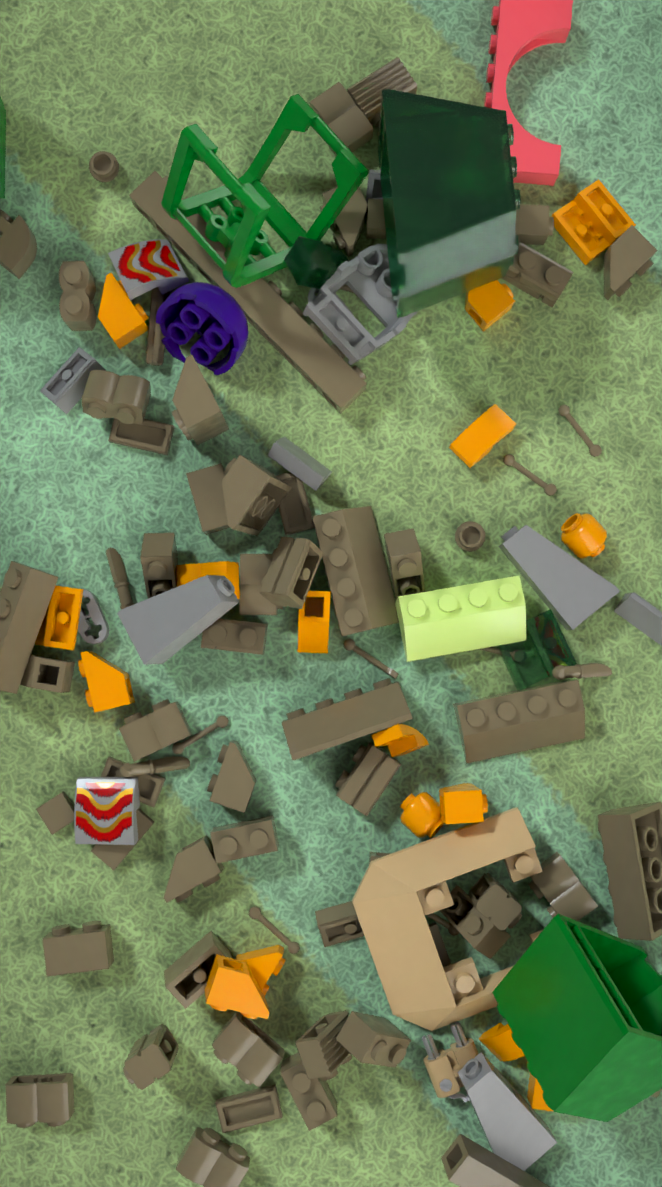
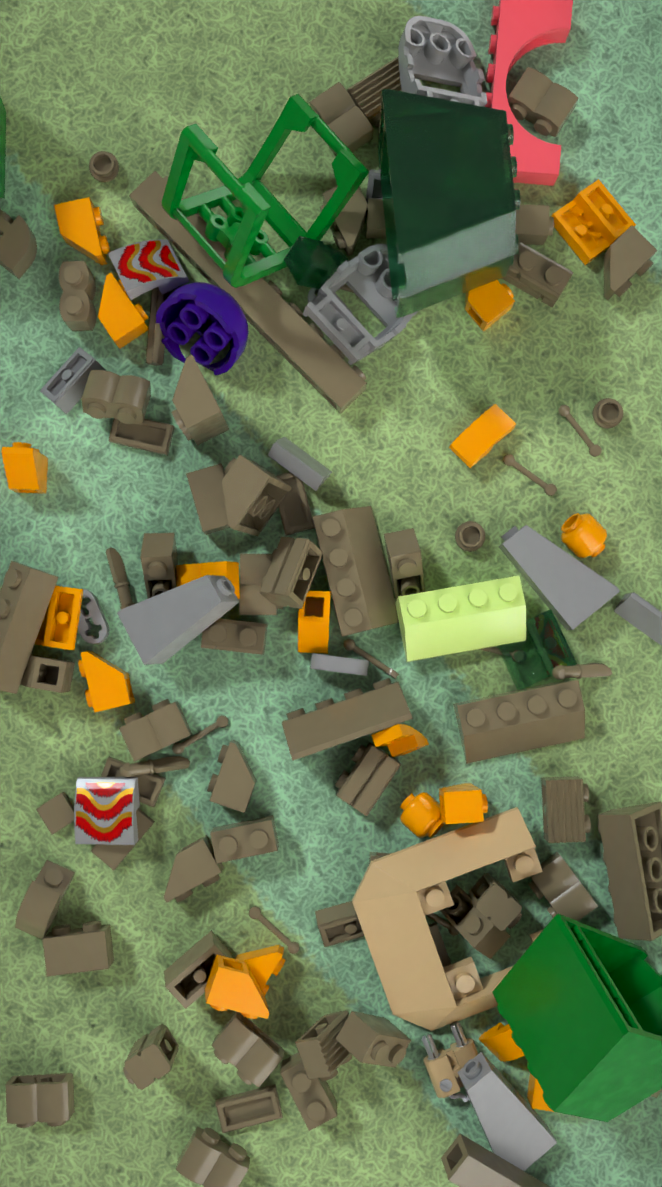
(25, 468): none -> light orange slope
(43, 899): none -> dark tan brick
(80, 228): none -> light orange slope
(339, 664): none -> light grey beam
(439, 54): none -> light grey slope
(541, 102): none -> dark tan brick
(564, 809): none -> dark tan brick
(607, 413): none -> dark tan plate

